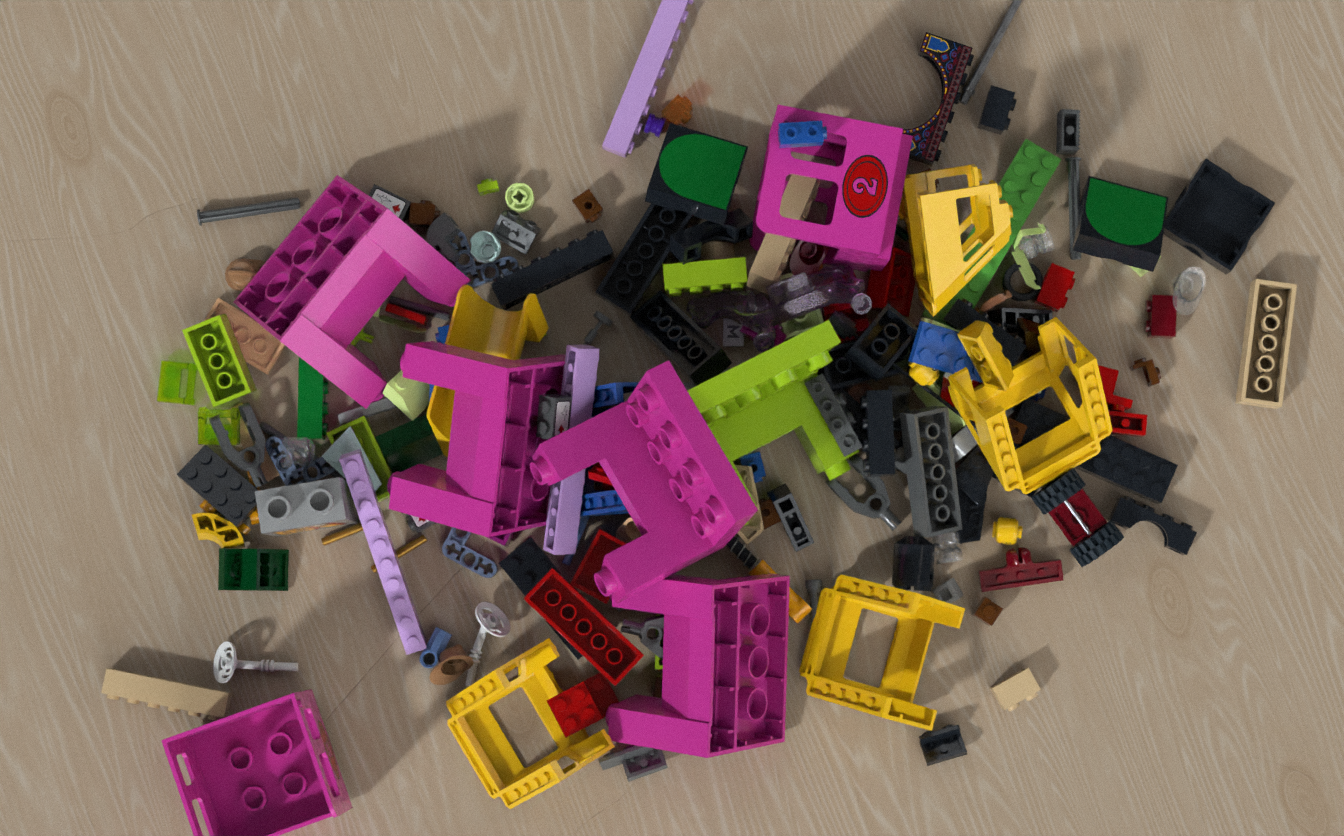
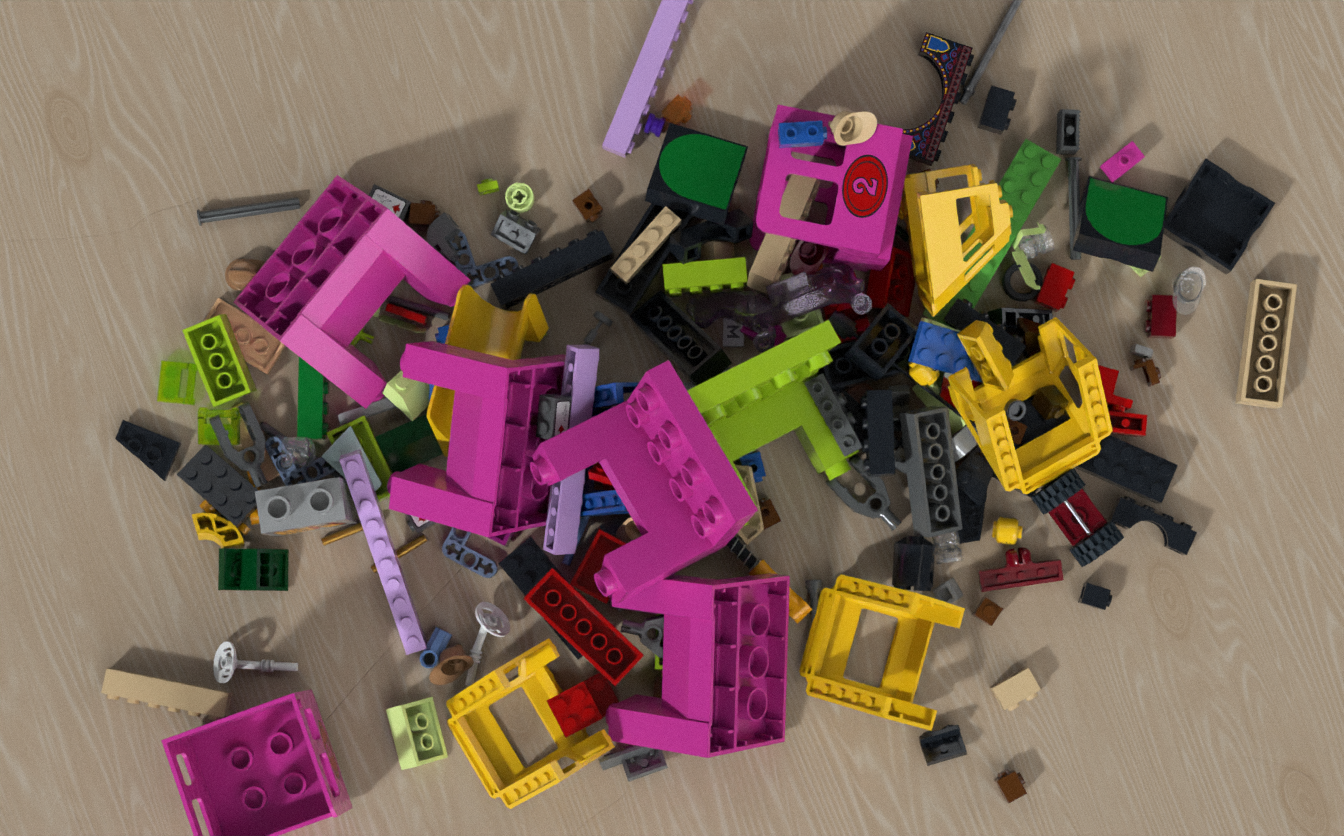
(151, 448): none -> black wing
(416, 733): none -> yellowish green slope
(485, 247): light aqua hair -> none
(646, 245): none -> tan brick
(791, 517): black slope -> none
(853, 127): none -> tan piece
(994, 301): nougat tile -> none
(1010, 785): none -> reddish brown brick
(1015, 409): none -> black tile
(1050, 402): none -> dark brown brick
(1095, 596): none -> black brick
(1122, 161): none -> dark pink brick
(1141, 351): none -> light grey tile

